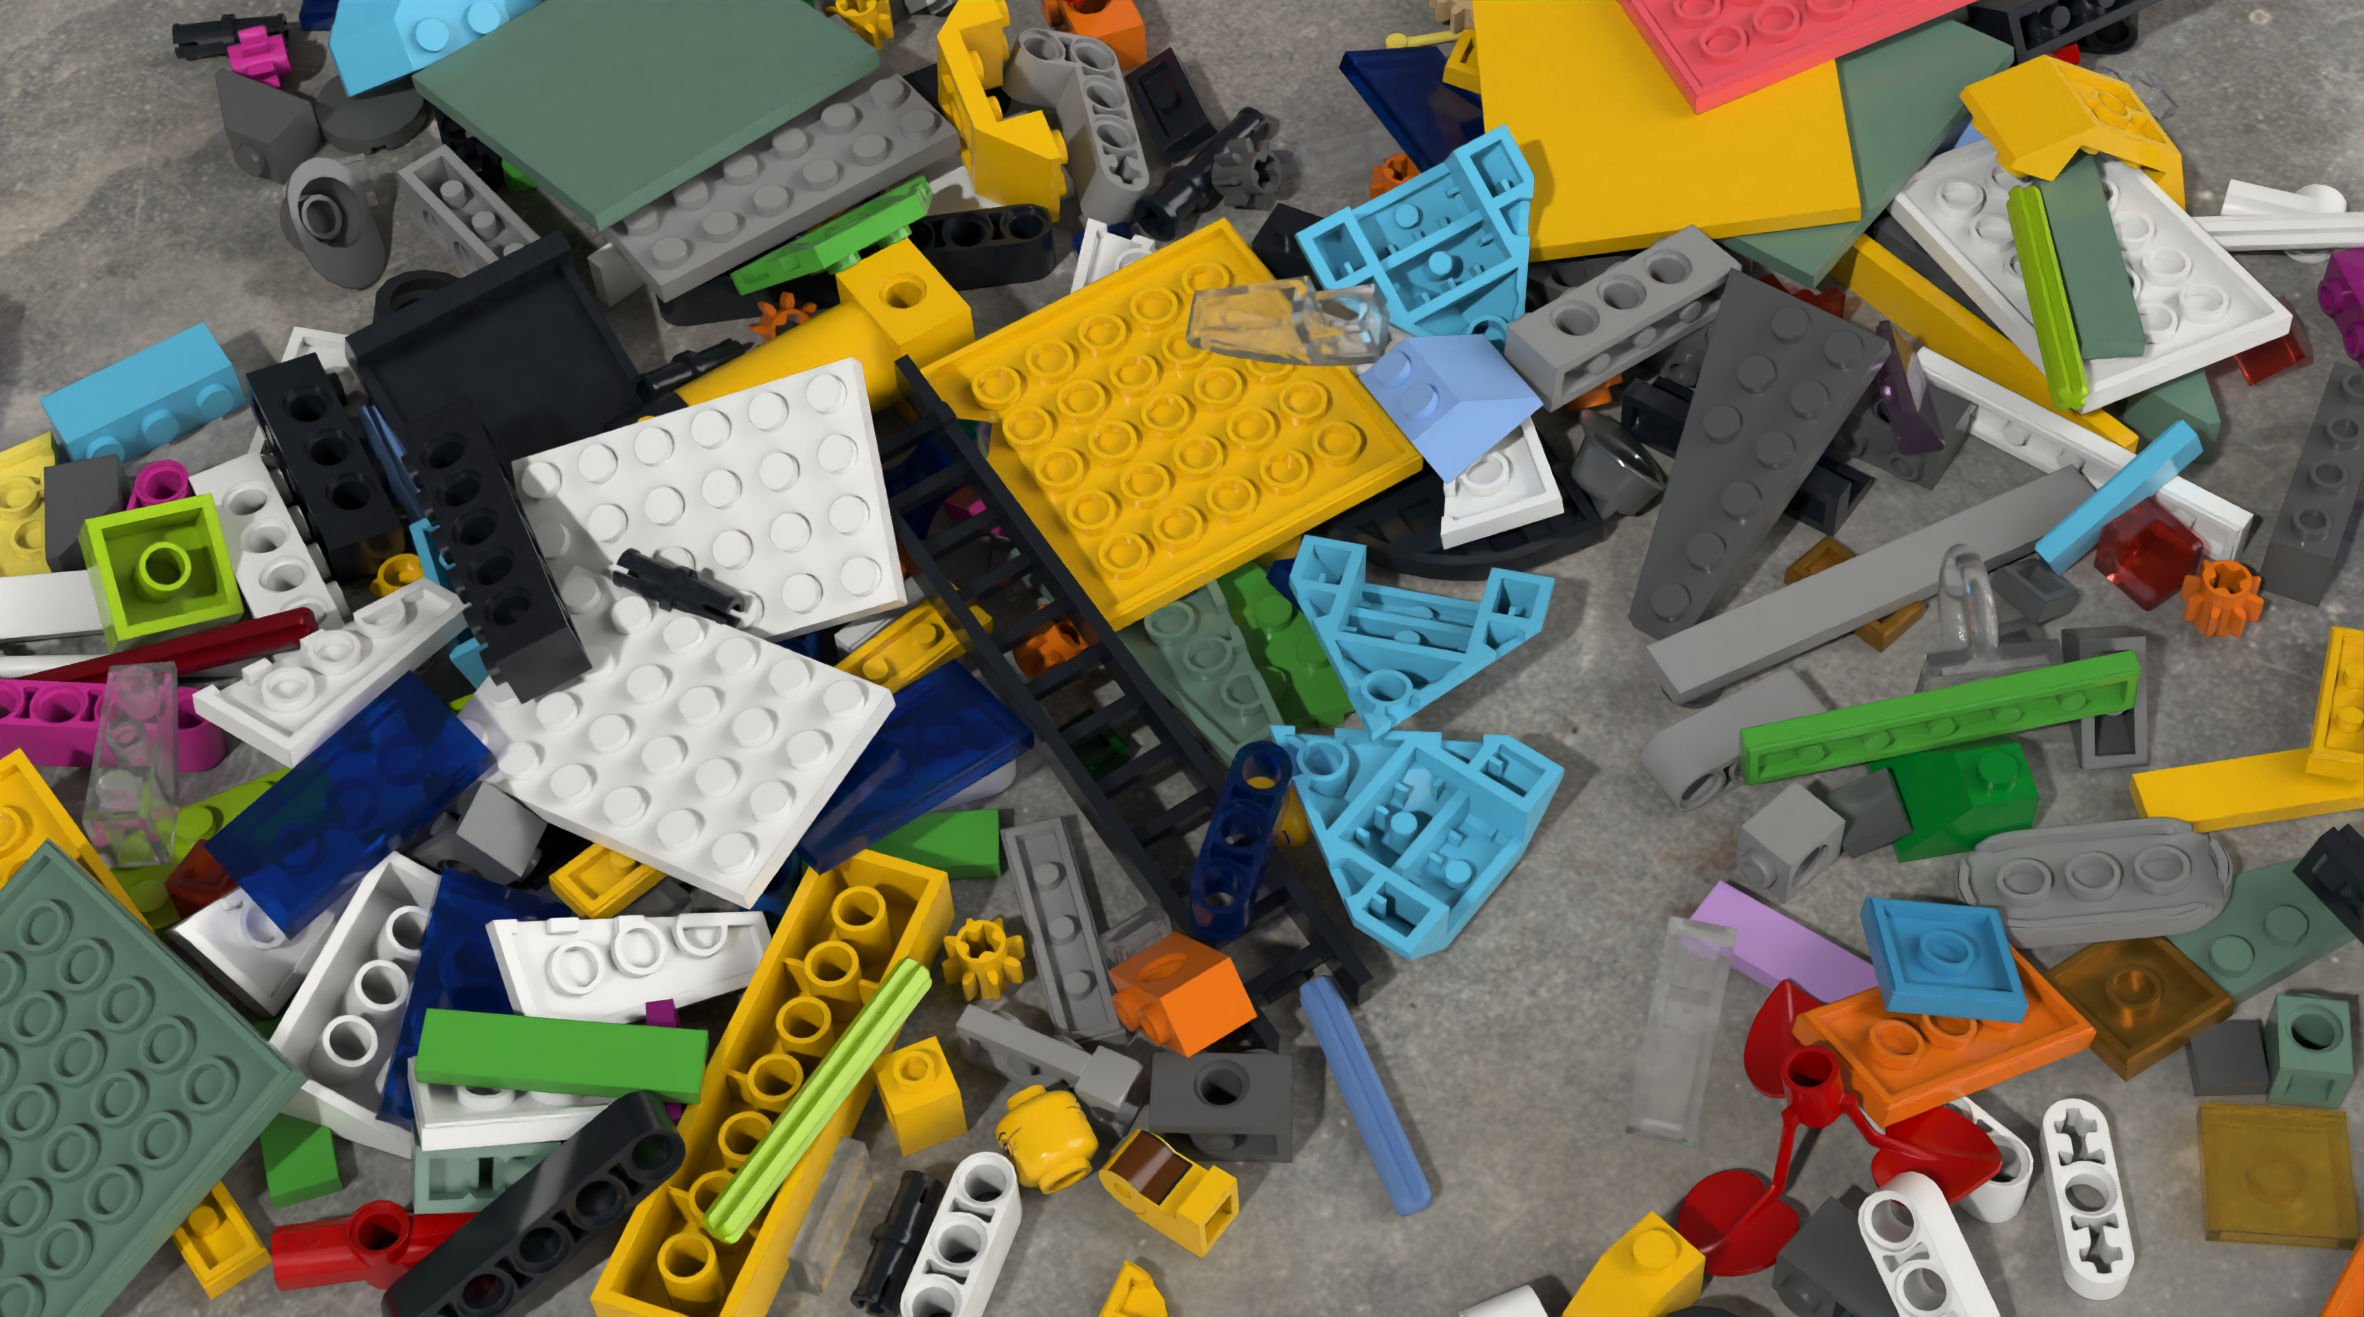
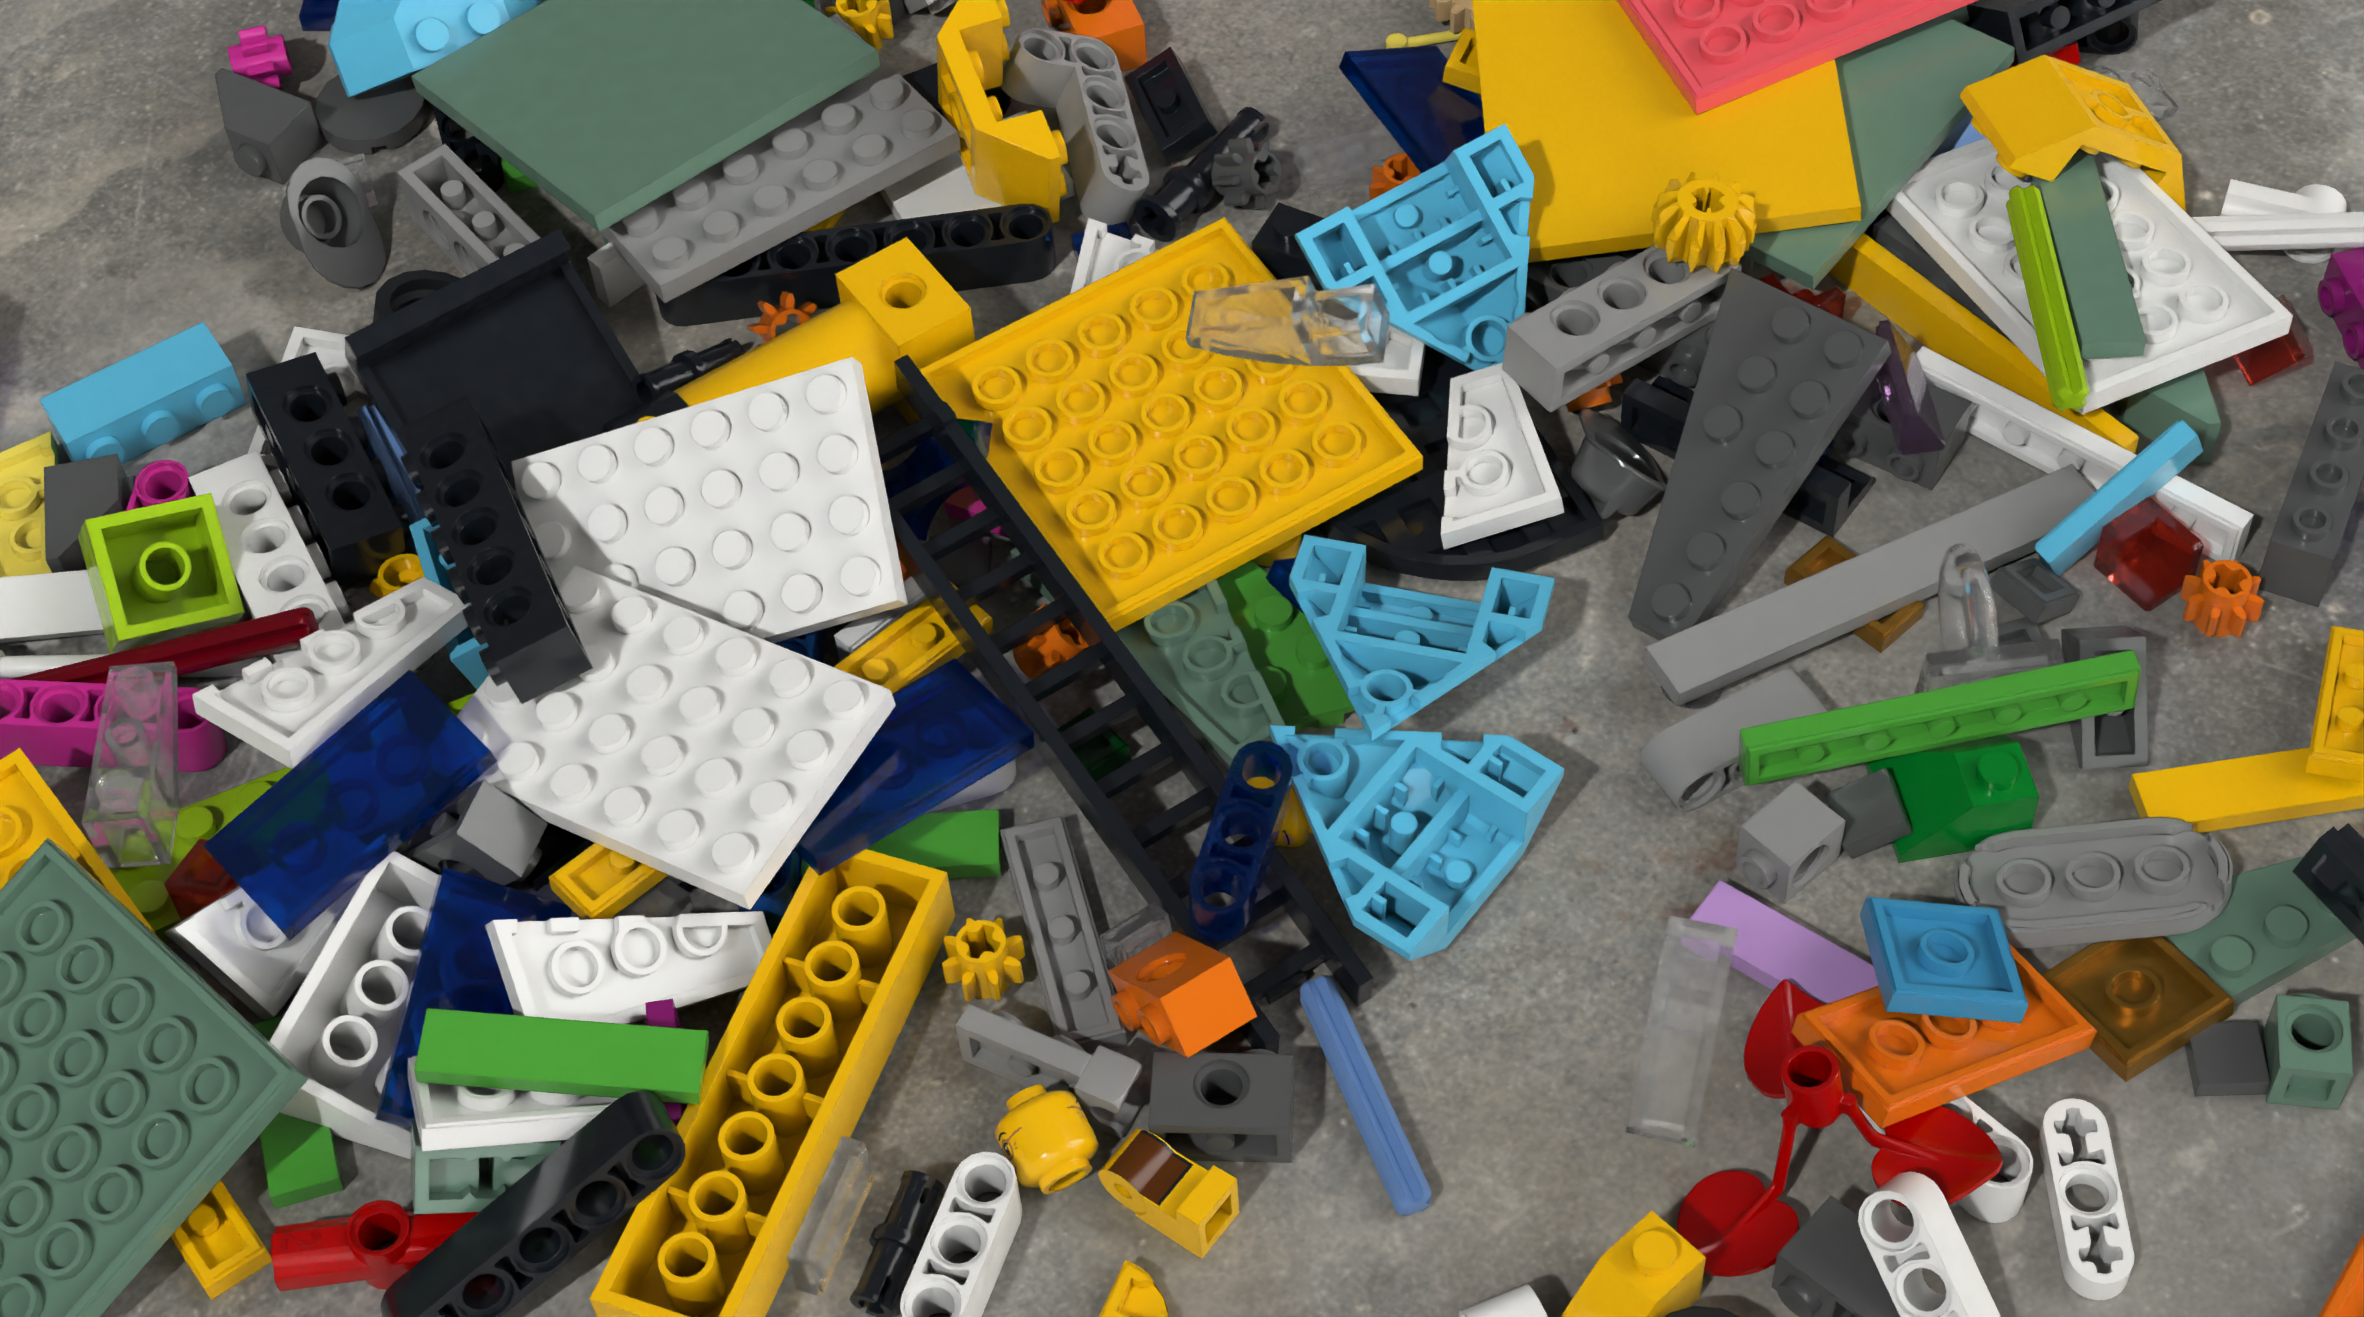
(215, 36): black pin -> none
(676, 588): black pin -> none
(816, 1101): lime axle -> none
(838, 242): bright green wing -> none
(919, 1096): yellow brick -> none
(1450, 397): light blue slope -> none
(1703, 222): none -> yellow gear
(2276, 1176): clear yellow tile -> none

